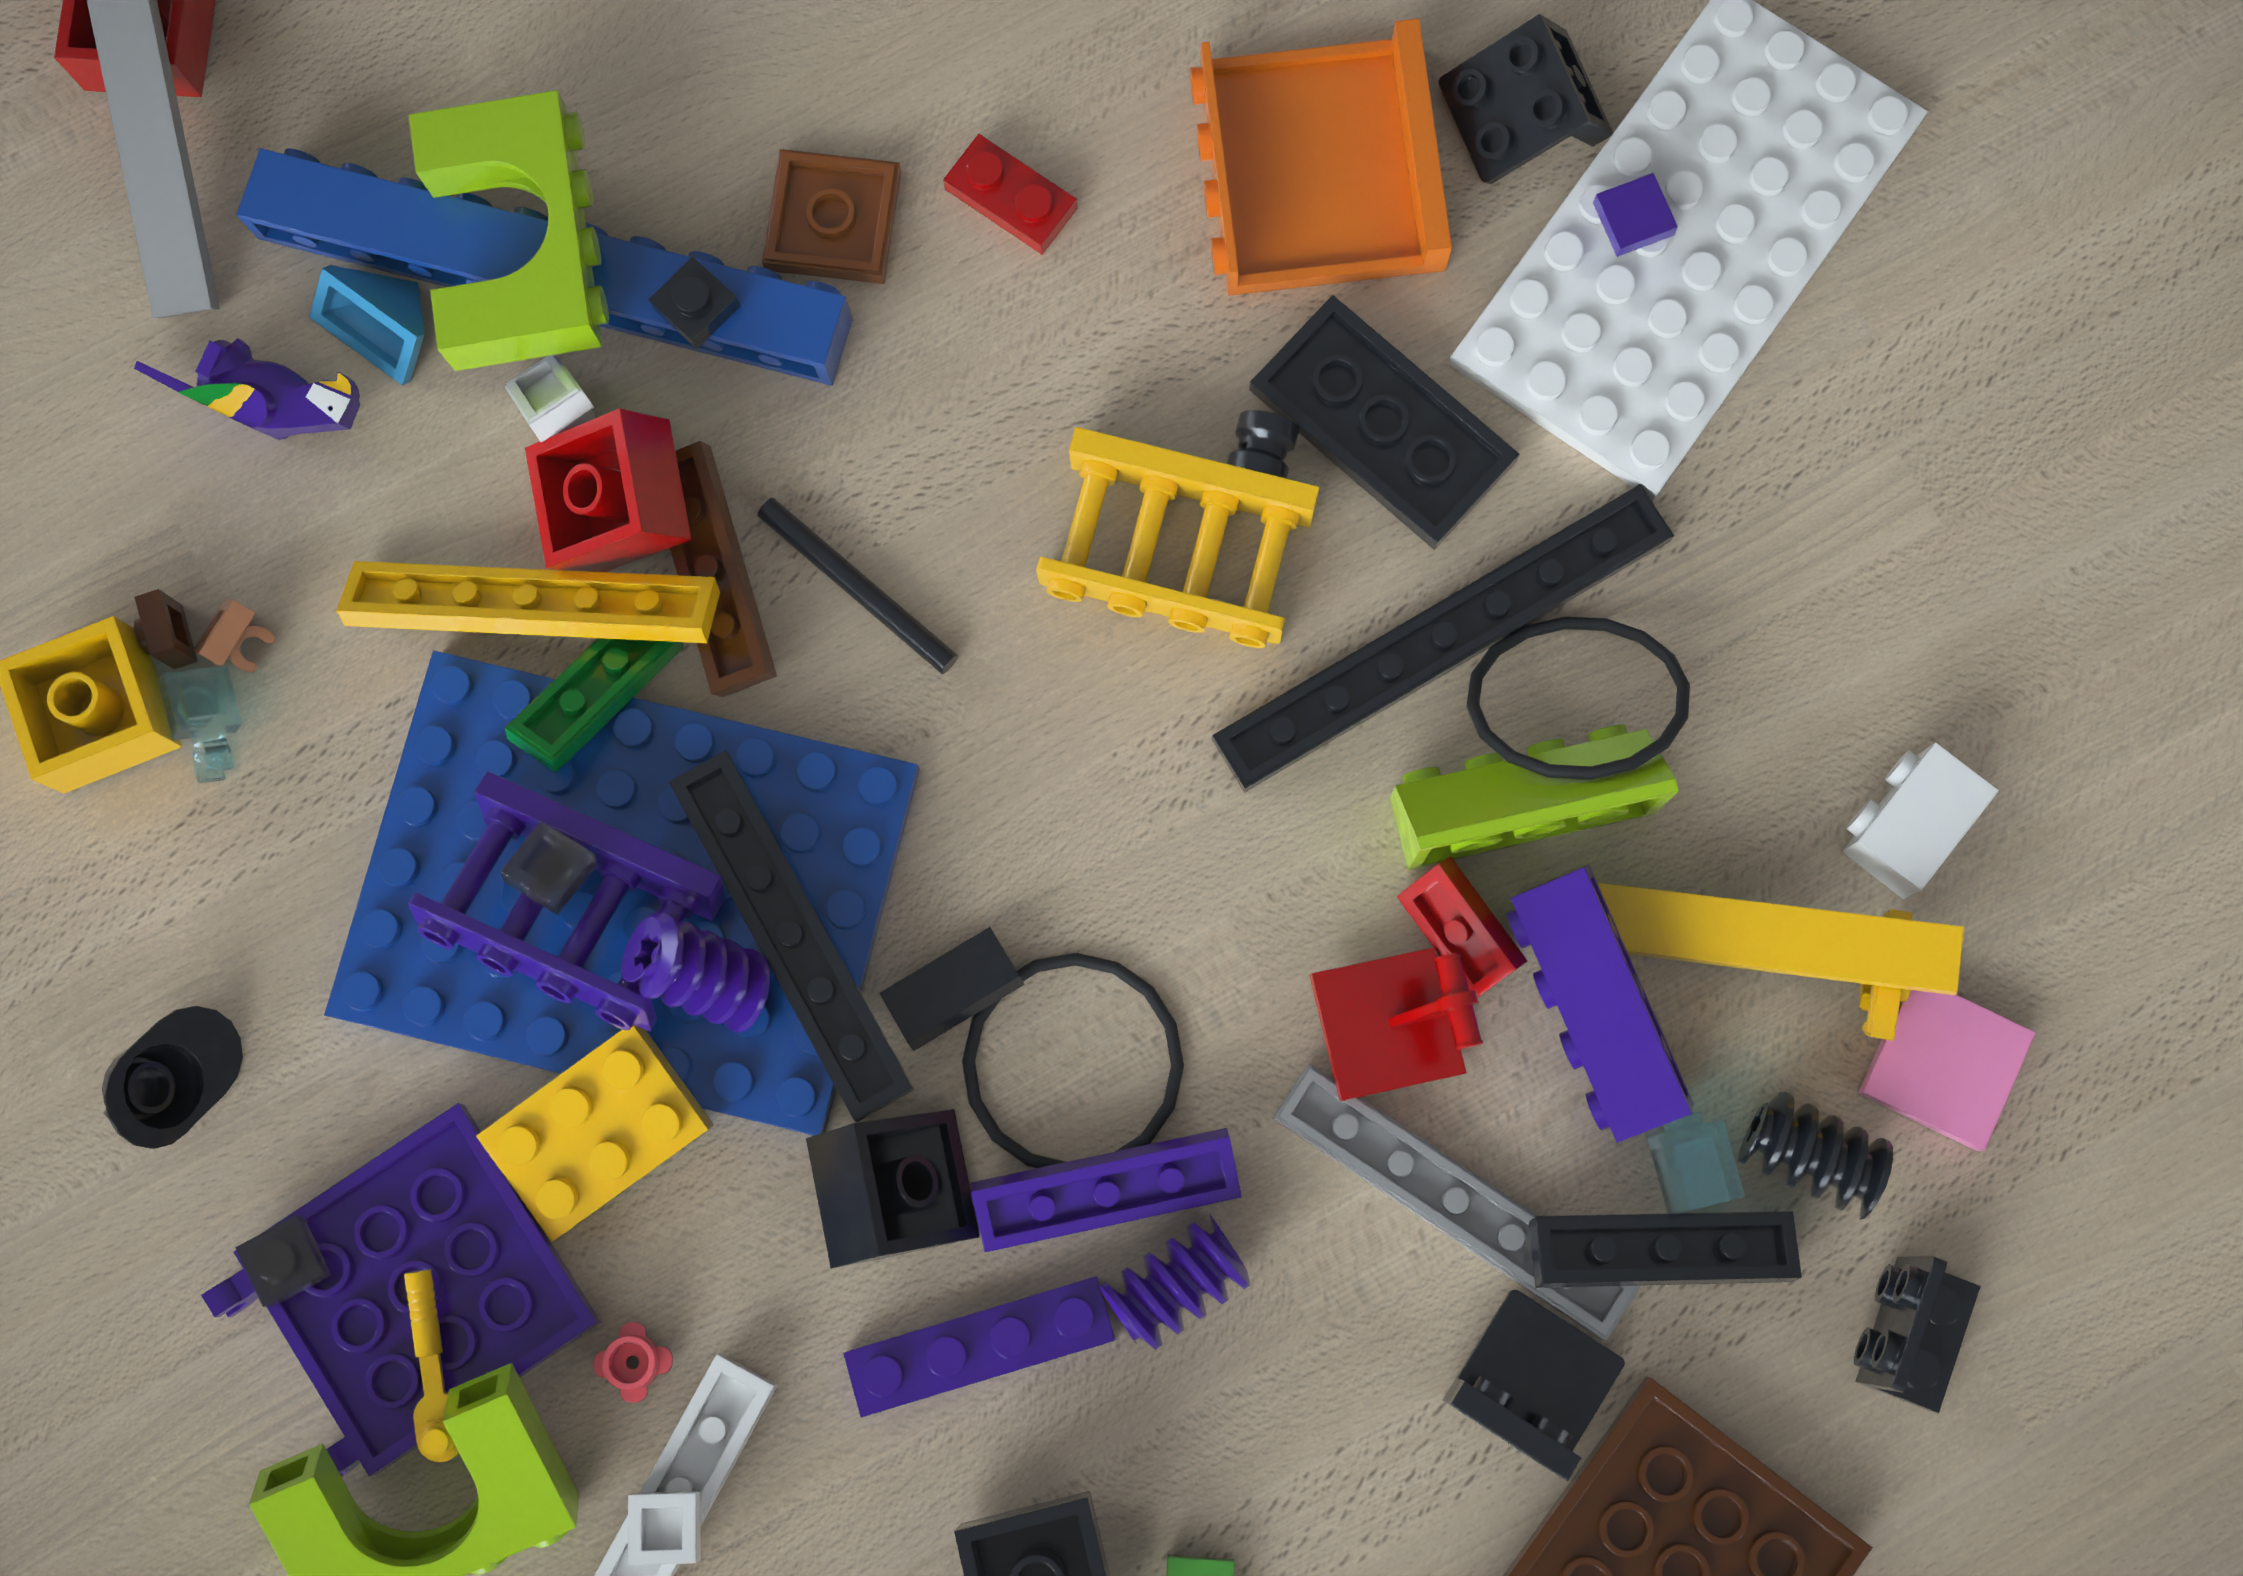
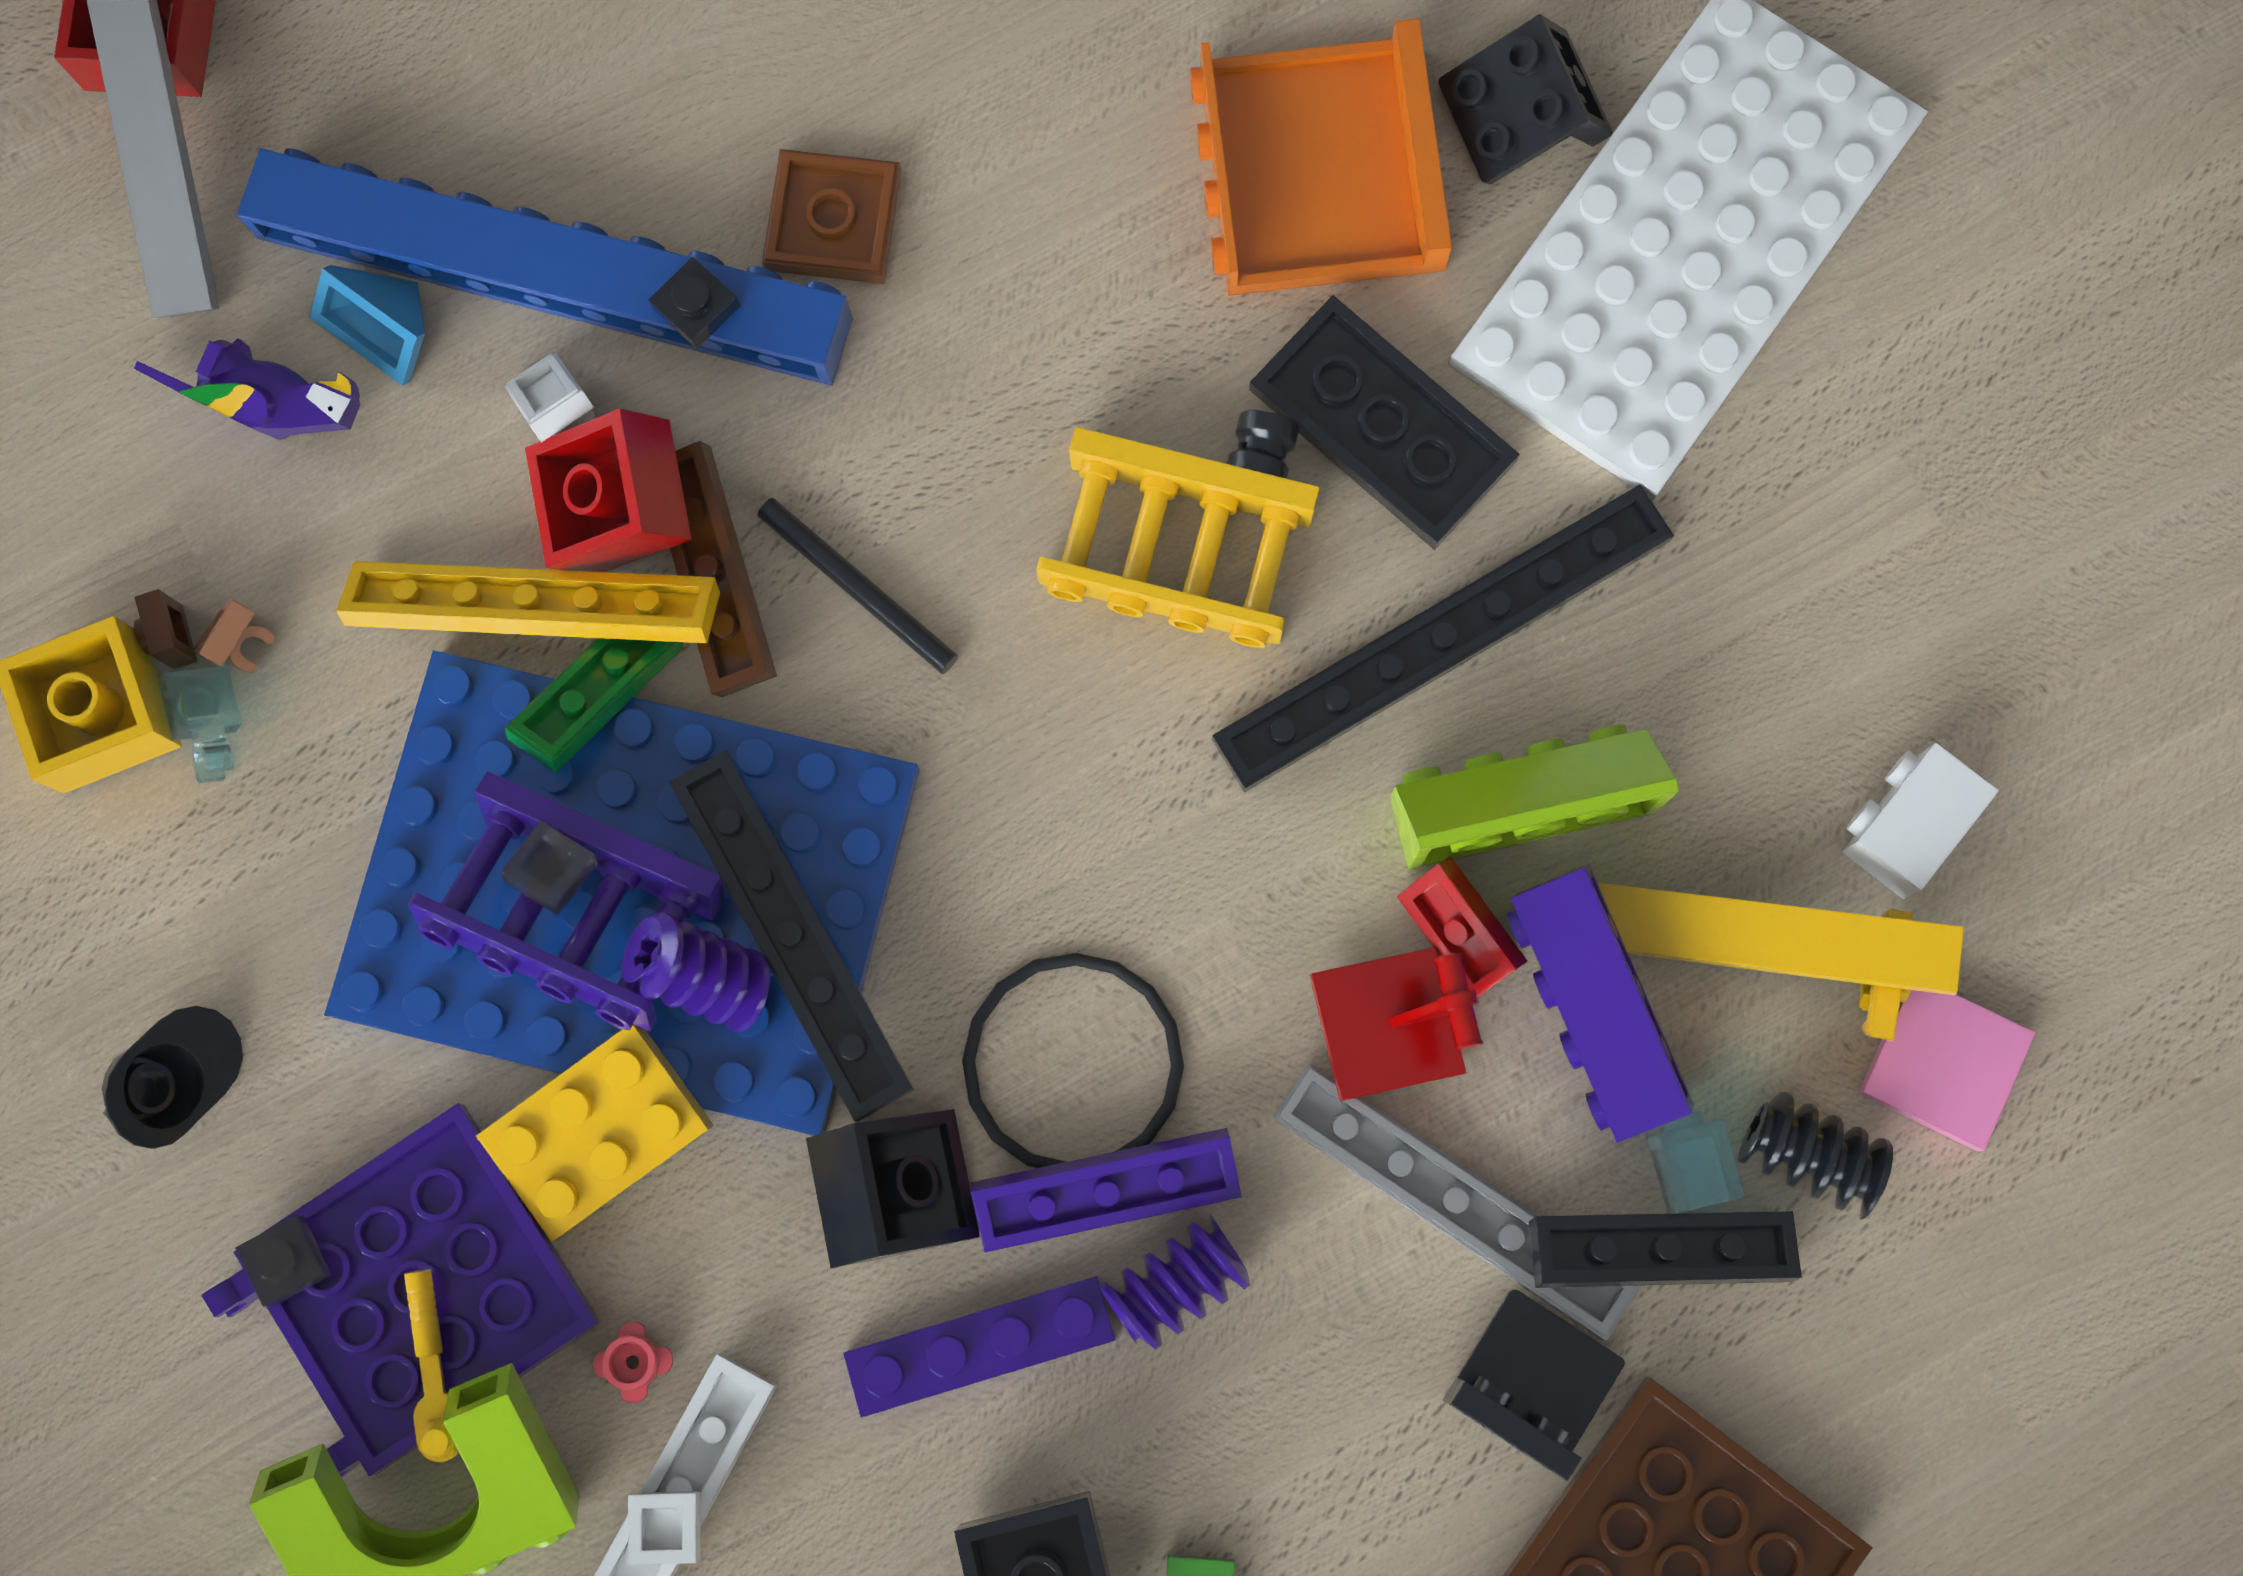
(551, 299): lime arch -> none
(951, 989): black tile -> none
(1010, 194): red plate -> none
(1572, 771): black piece -> none
(1635, 214): dark purple tile -> none
(1915, 1331): black bracket -> none

